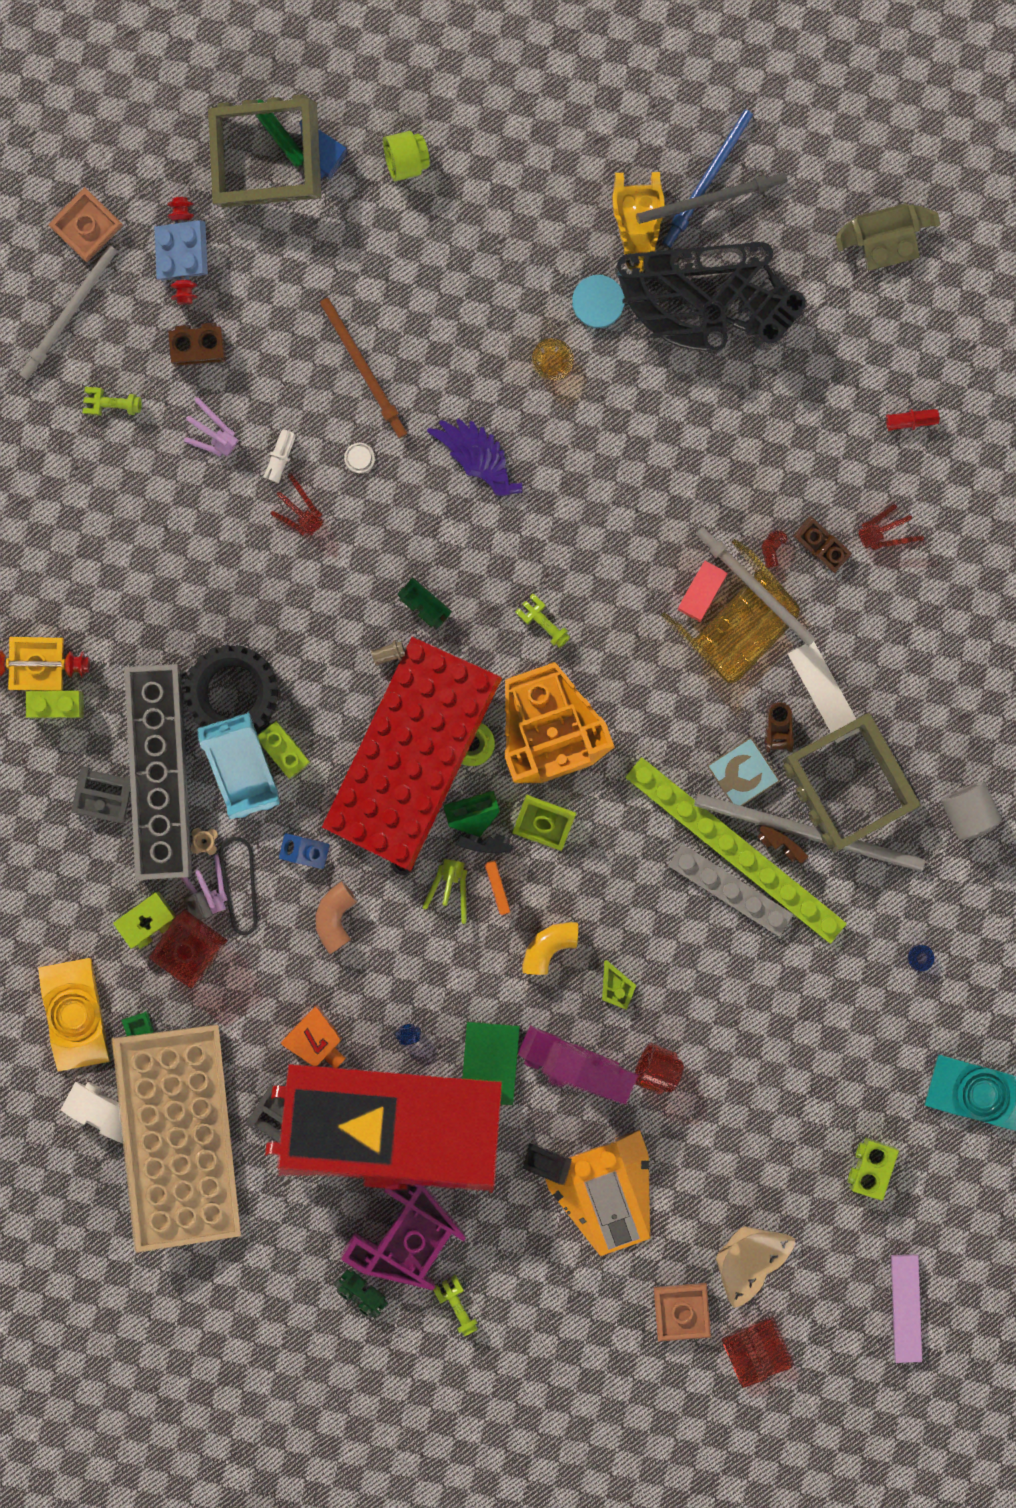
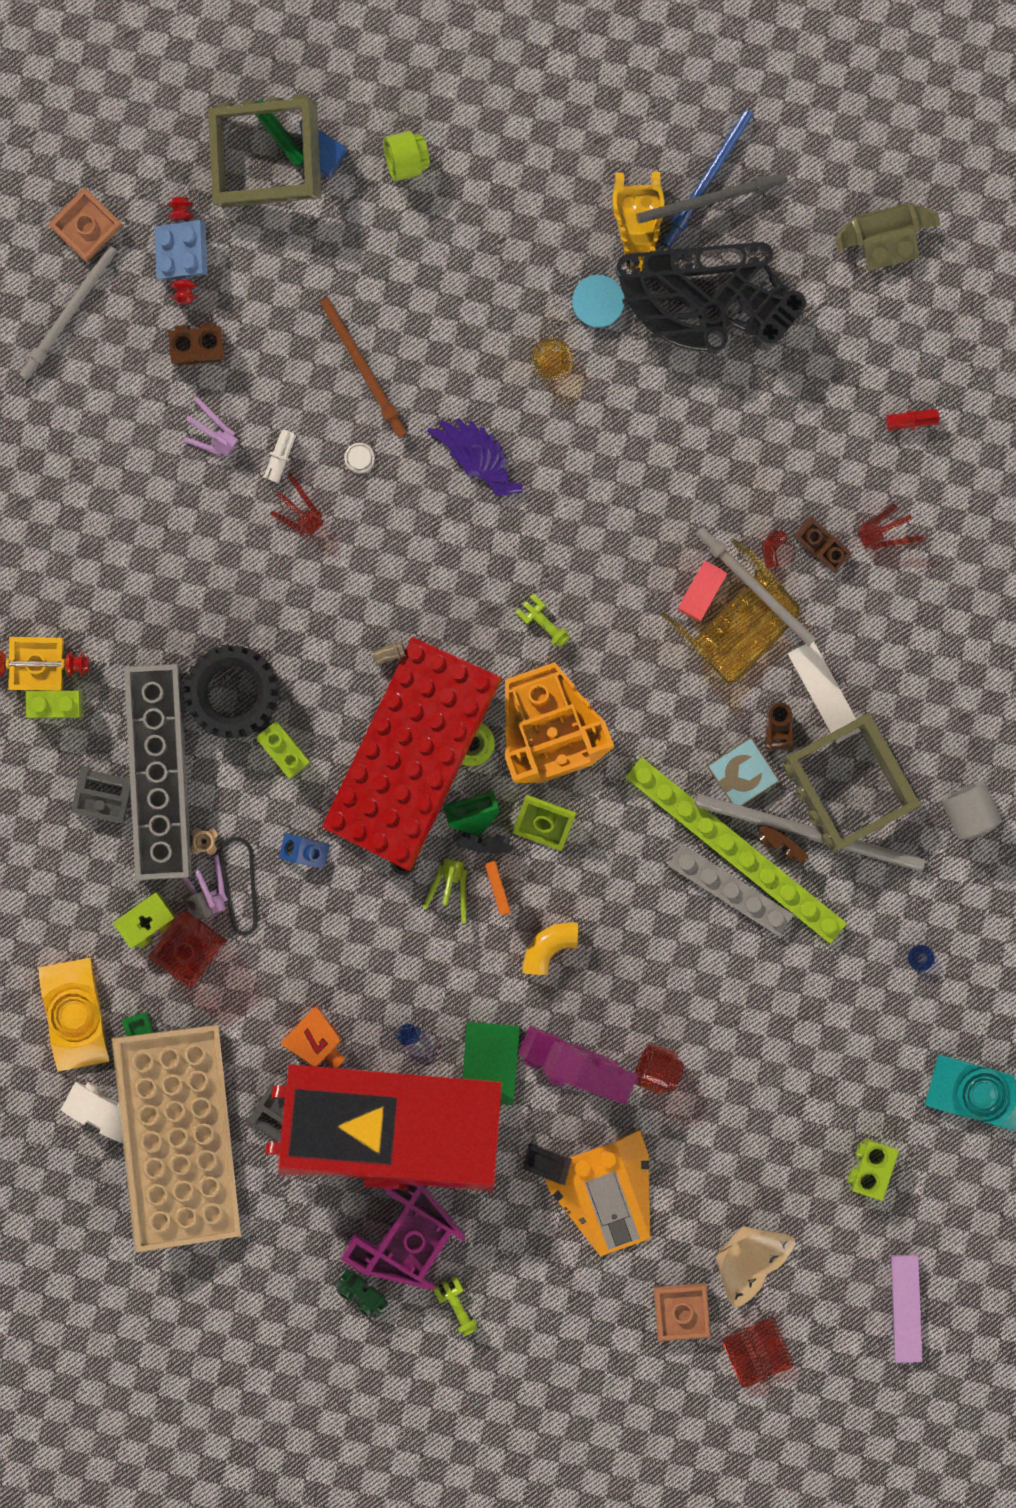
(132, 404): lime hinge -> none
(239, 766): medium azure panel -> none
(329, 917): nougat cylinder -> none
(430, 608): dark green hinge -> none
(616, 987): lime piece -> none

